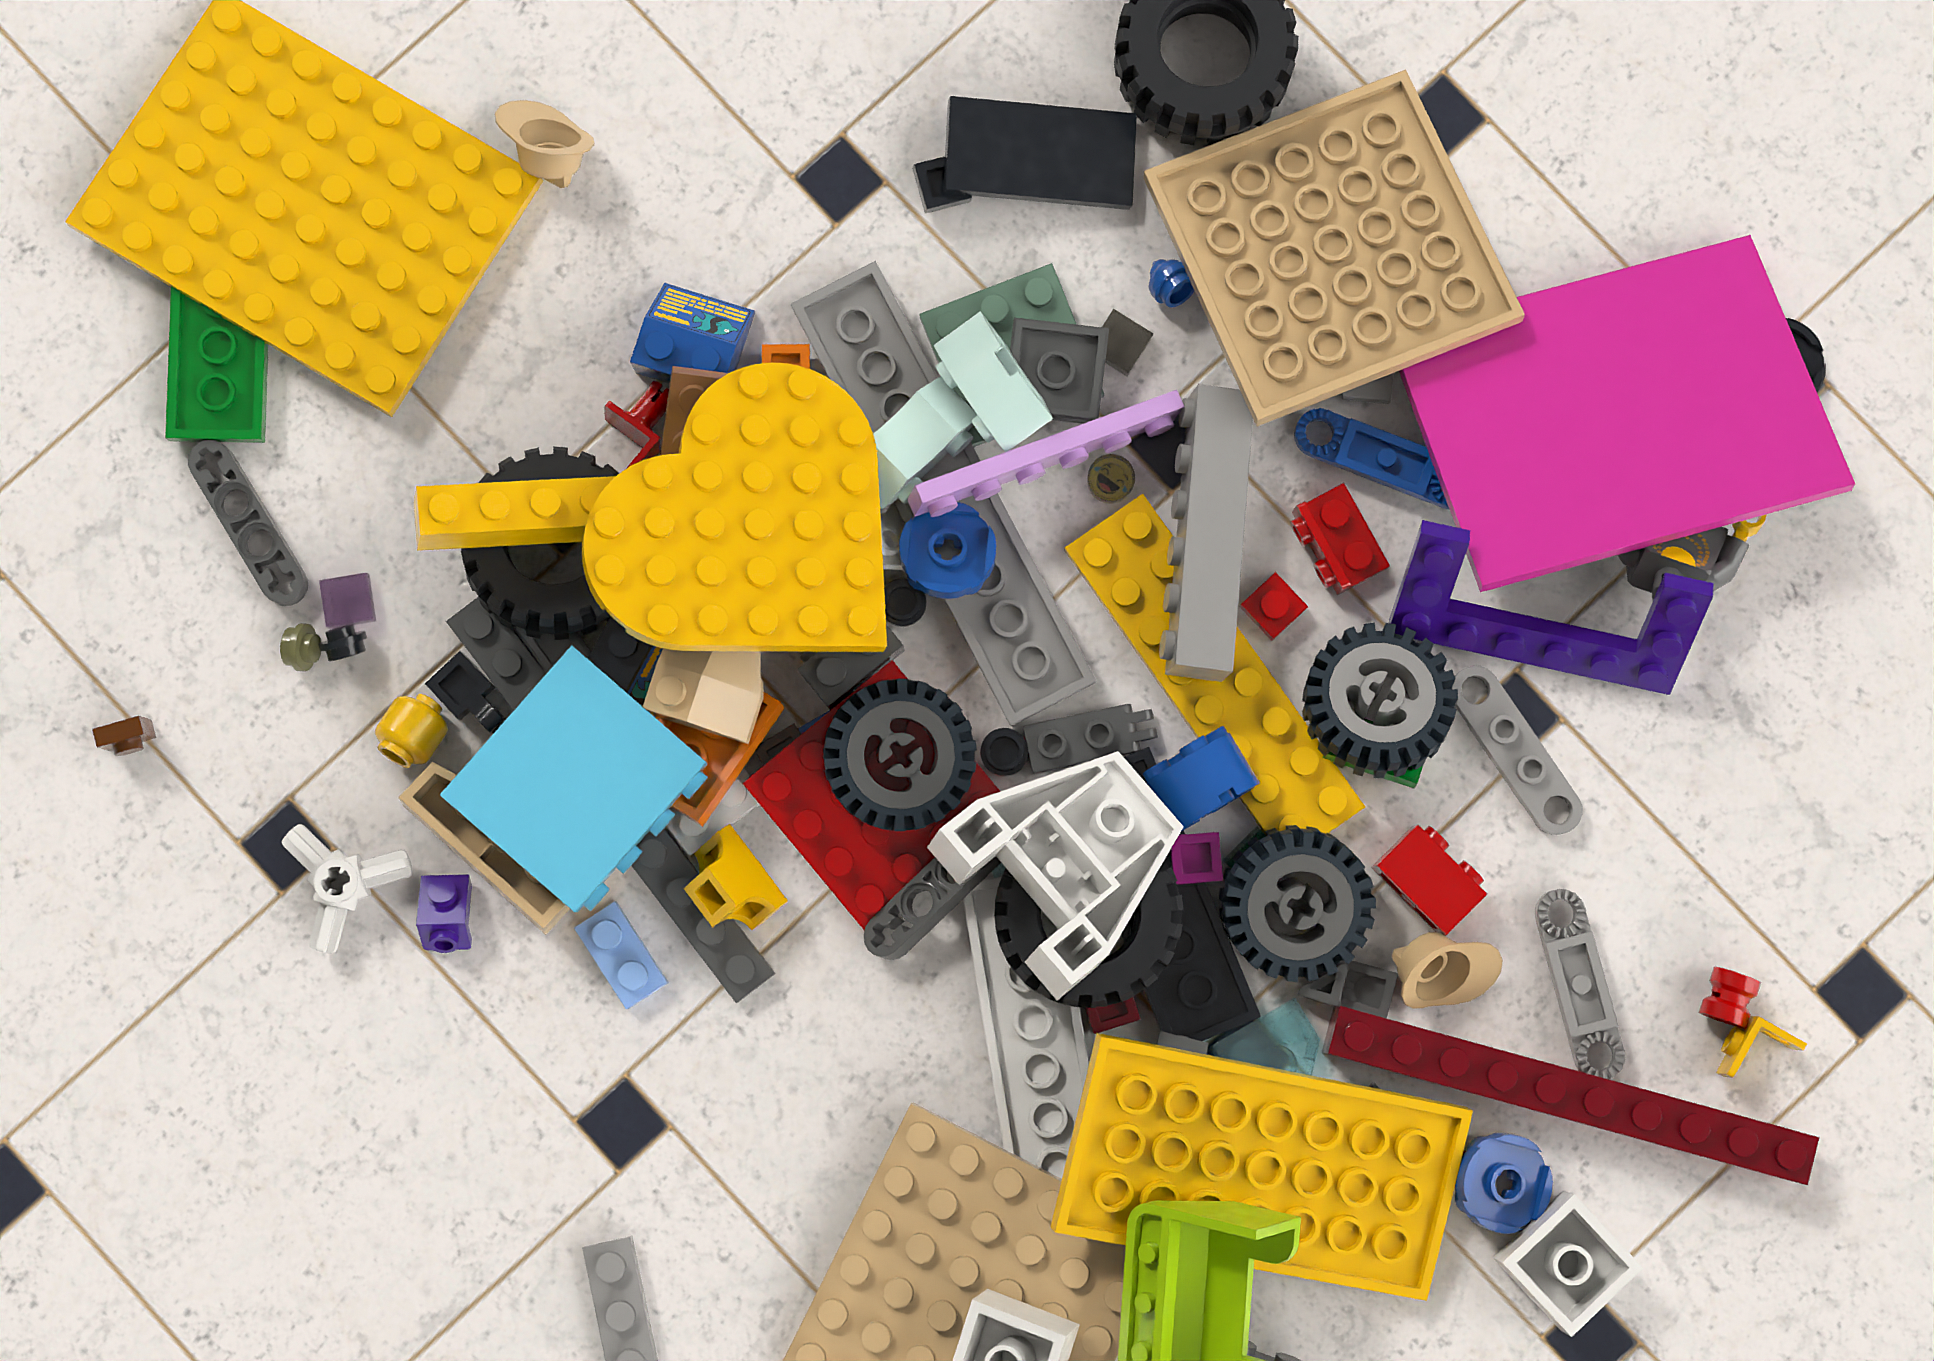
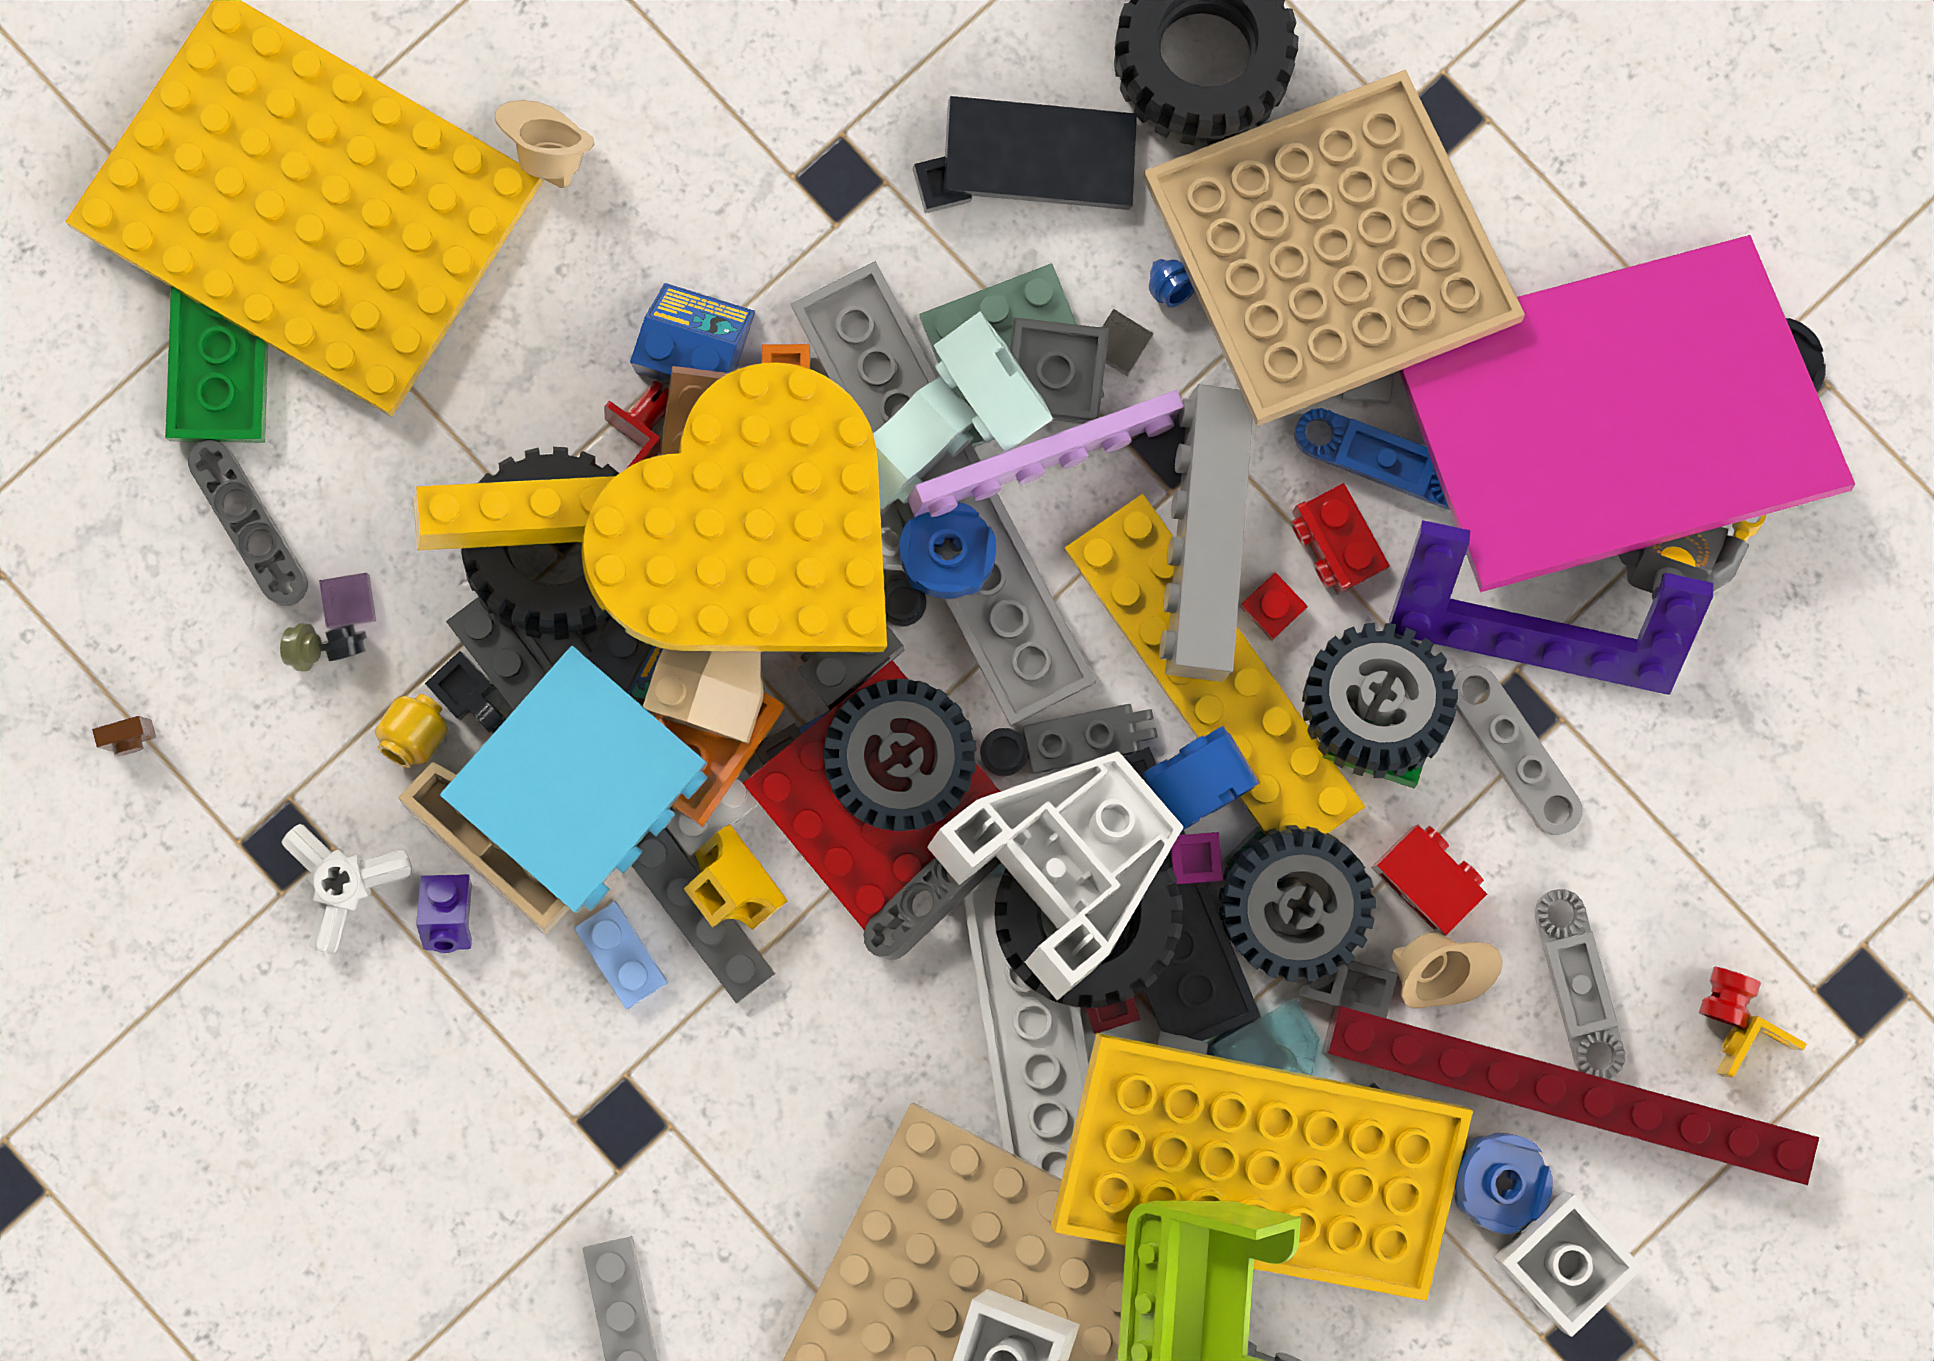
(1111, 478): clear smoke tile -> none

